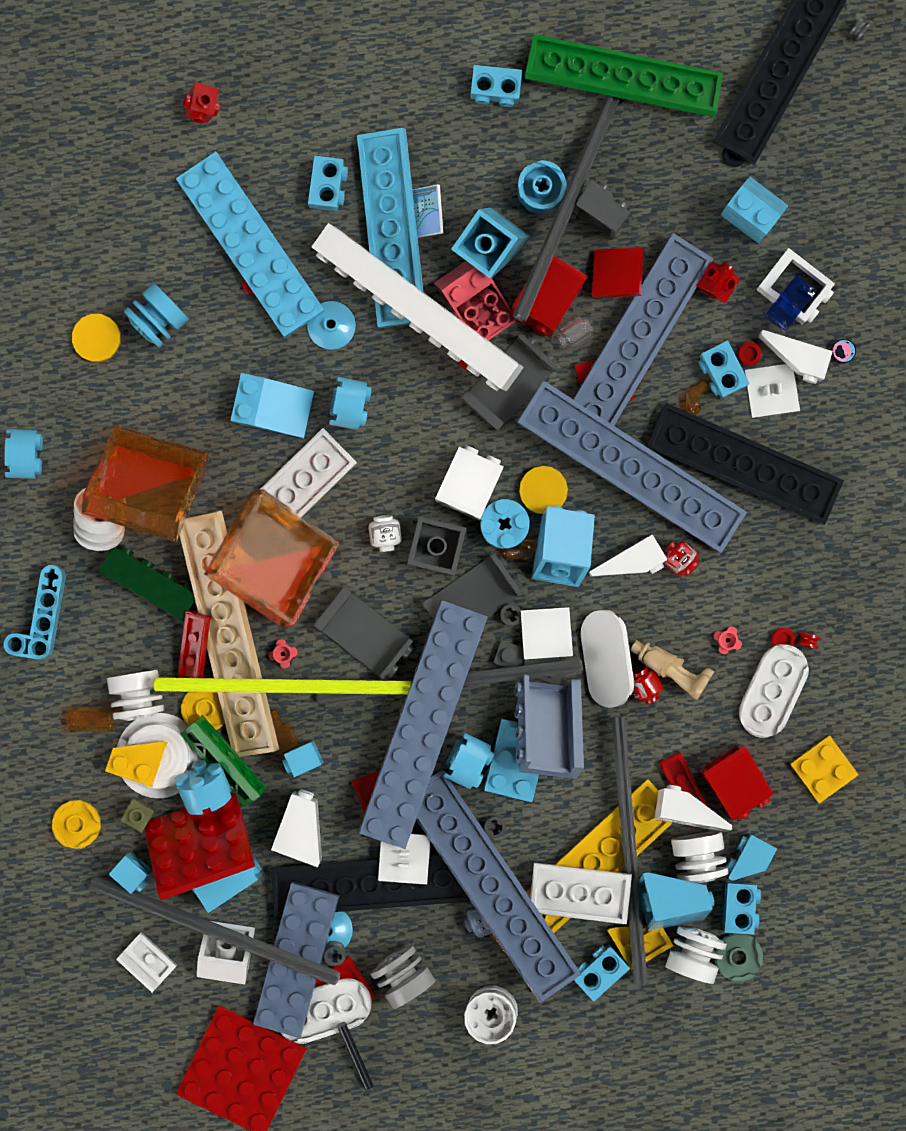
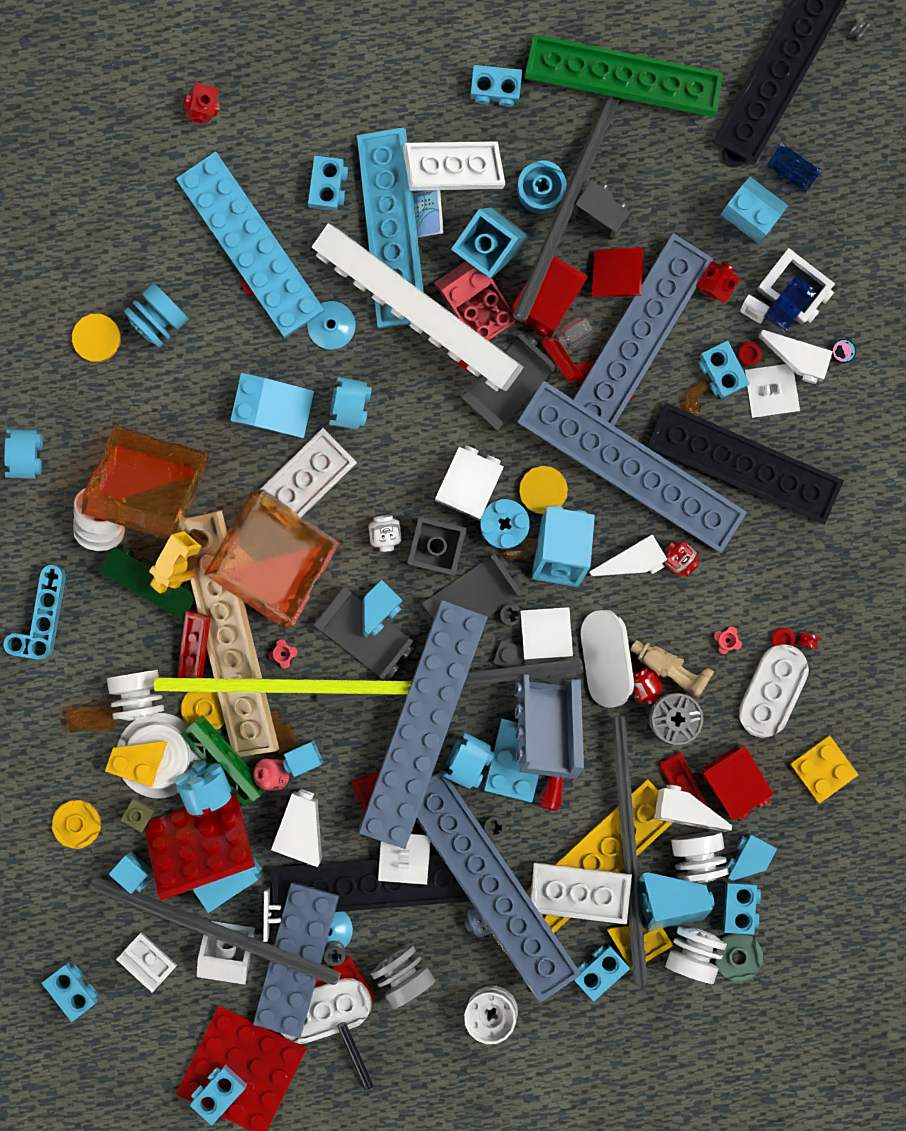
(65, 995): none -> medium azure brick
(177, 560): none -> yellow hips
(221, 1097): none -> medium azure brick
(267, 920): none -> white piece
(270, 774): none -> coral head
(377, 606): none -> medium azure slope
(453, 165): none -> white tile
(551, 794): none -> red cone
(562, 359): none -> red tile
(667, 706): none -> light grey wheel
(754, 309): none -> white tile
(793, 167): none -> clear blue hinge

